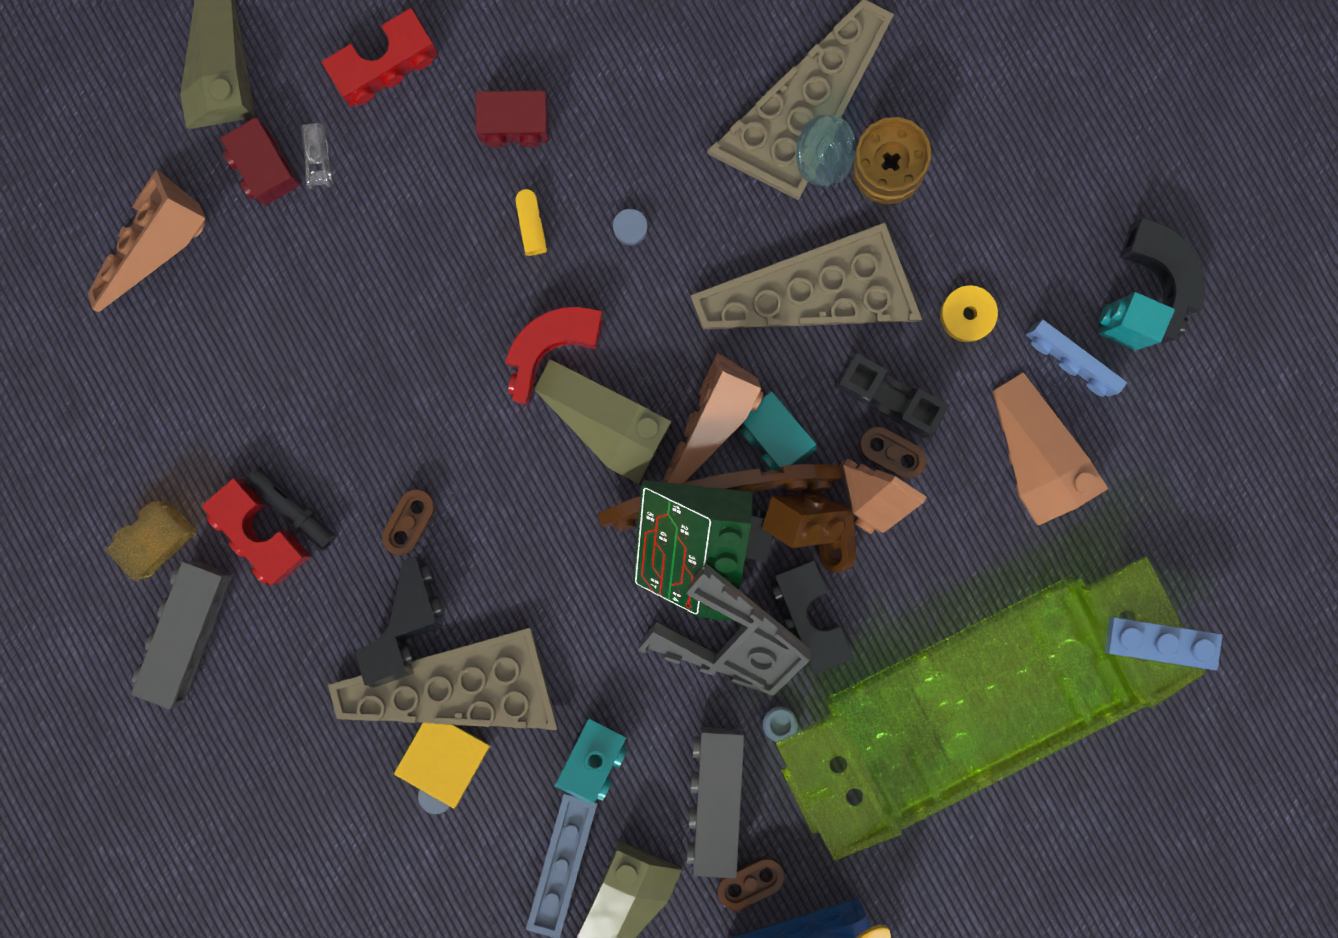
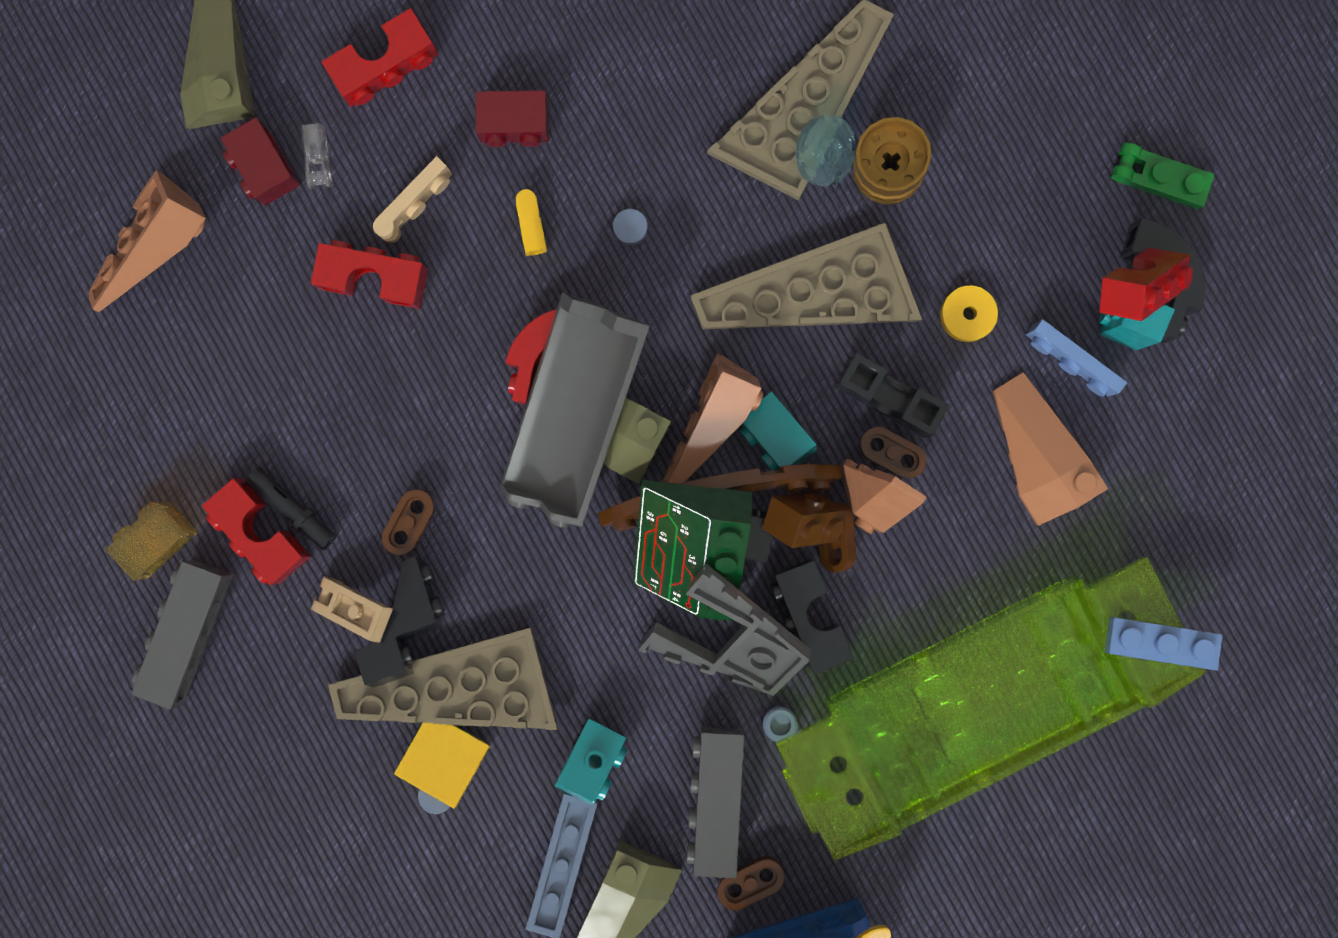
(340, 267): none -> red arch
(352, 609): none -> tan plate
(412, 200): none -> tan plate
(572, 410): none -> dark grey cylinder
(1151, 284): none -> red arch
(1162, 176): none -> green plate

